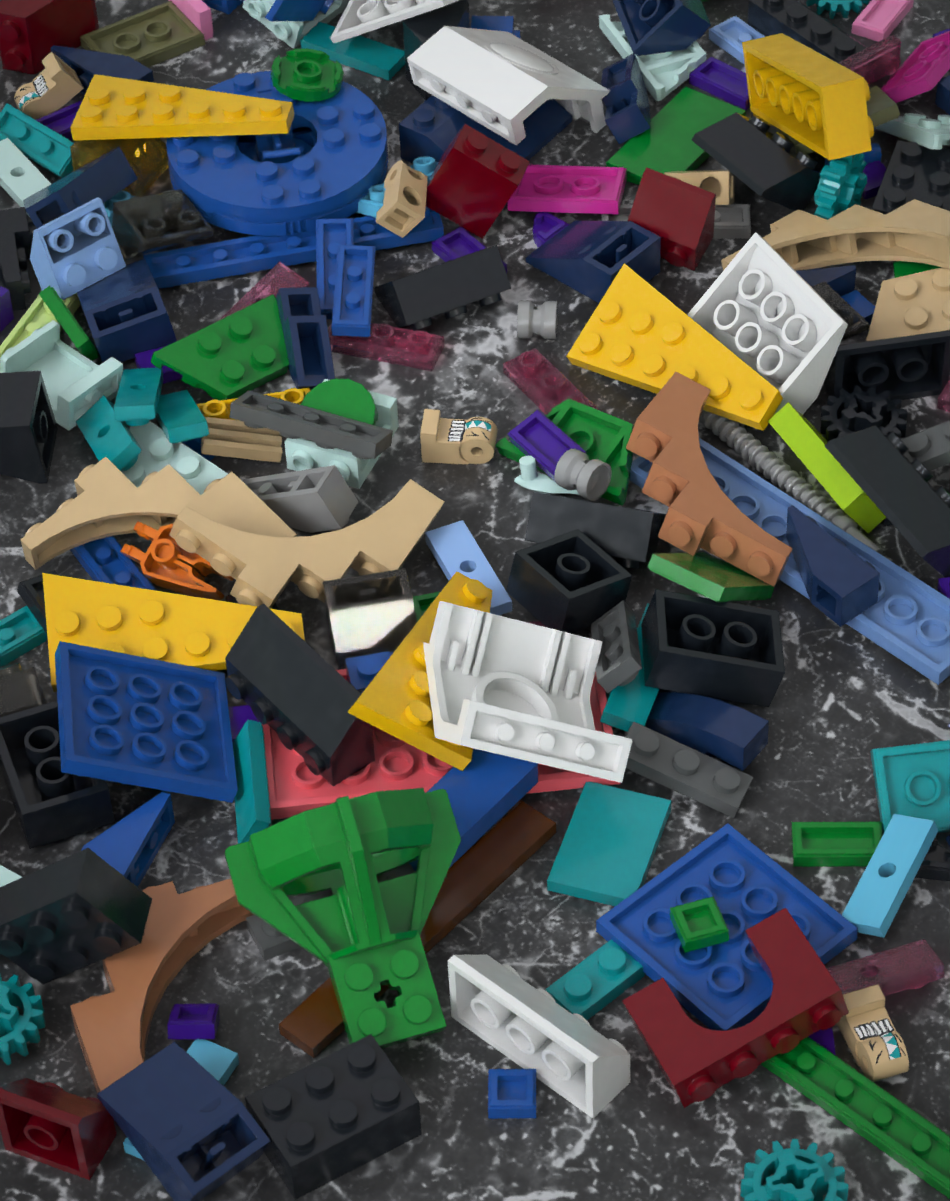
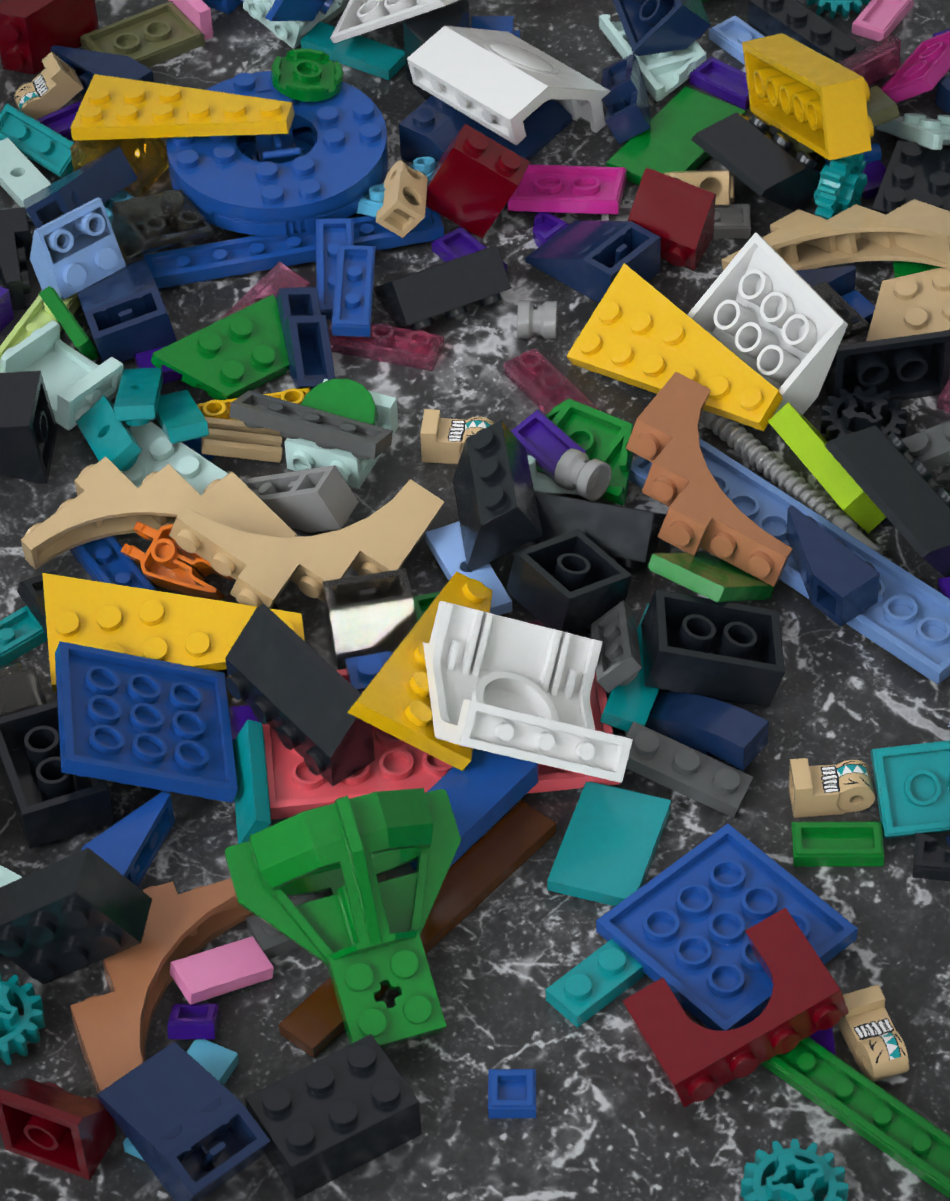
(221, 970): none -> bright pink tile
(494, 496): none -> black slope
(537, 1032): white slope -> none
(699, 924): green tile -> none
(829, 788): none -> tan leg
(890, 874): medium azure tile -> none
(894, 969): clear pink tile -> none

